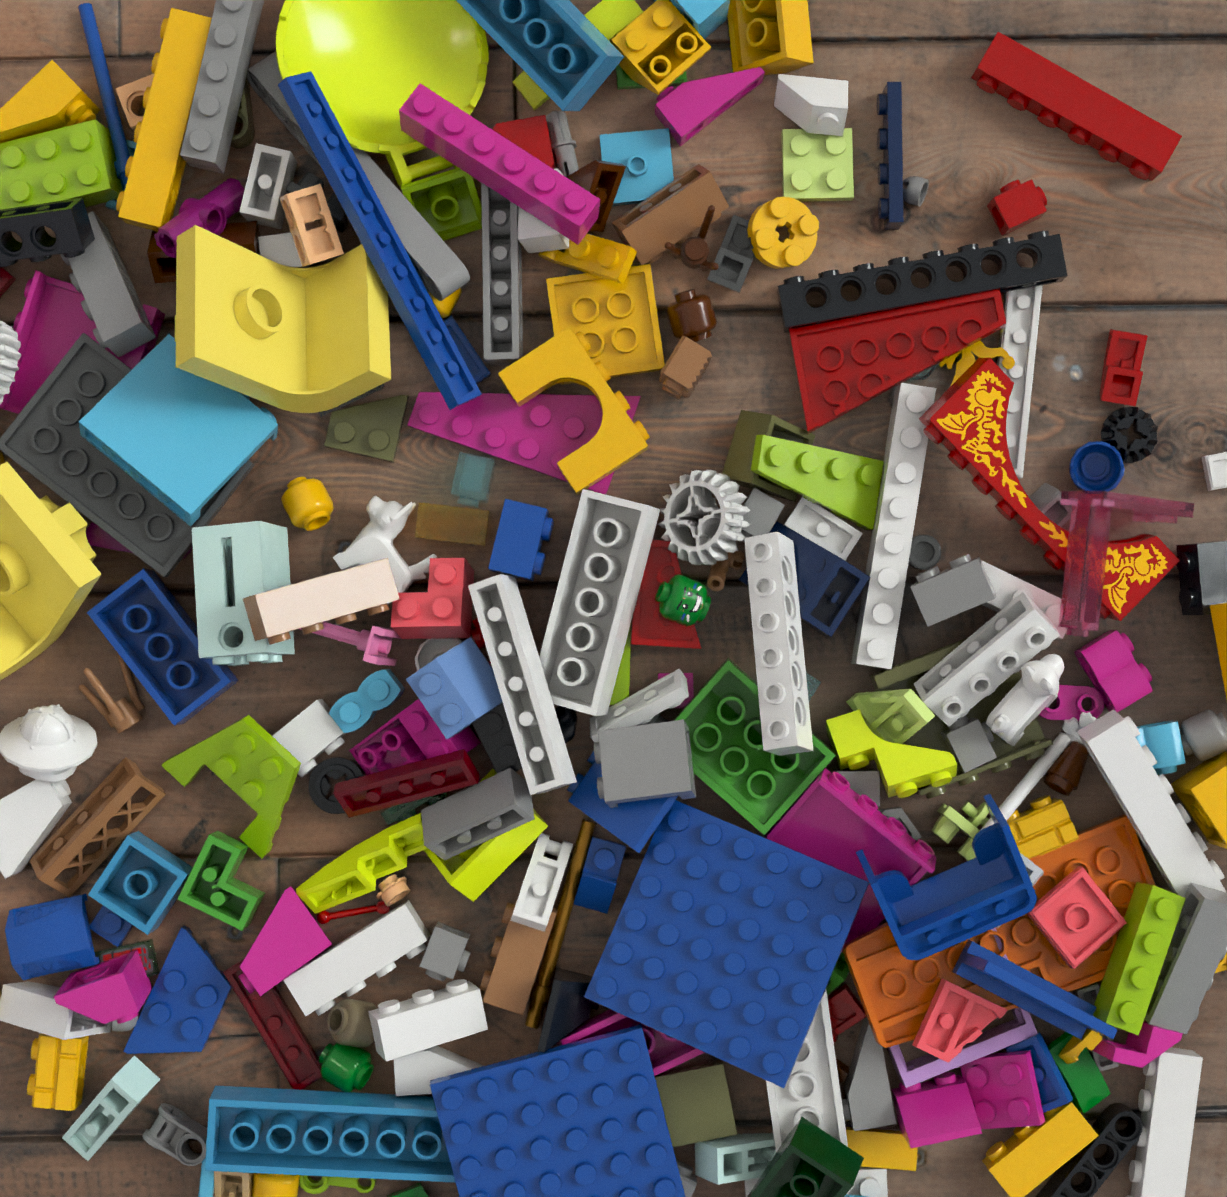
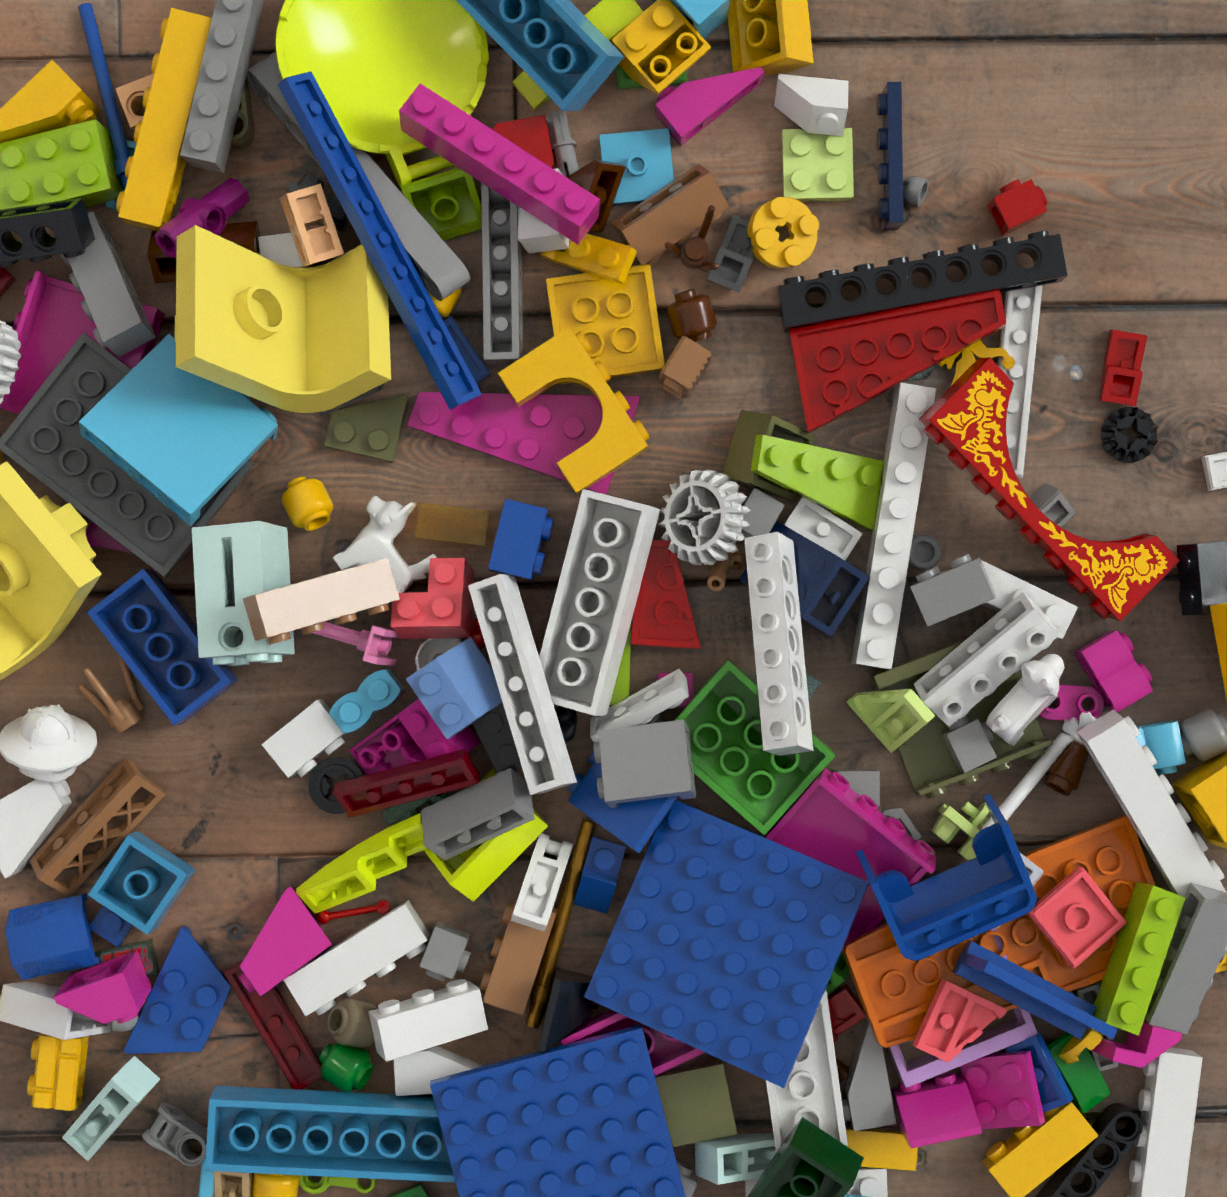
(213, 885): bright green brick -> none
(252, 767): lime wing -> none
(267, 181): white brick -> none
(393, 889): light nougat plate -> none
(473, 479): clear light blue brick -> none
(683, 600): green head -> none
(900, 765): neon yellow arch -> none
(1042, 827): yellow brick -> none
(1075, 107): red brick -> none
(1089, 546): clear pink piece -> none
(1096, 467): blue hair -> none

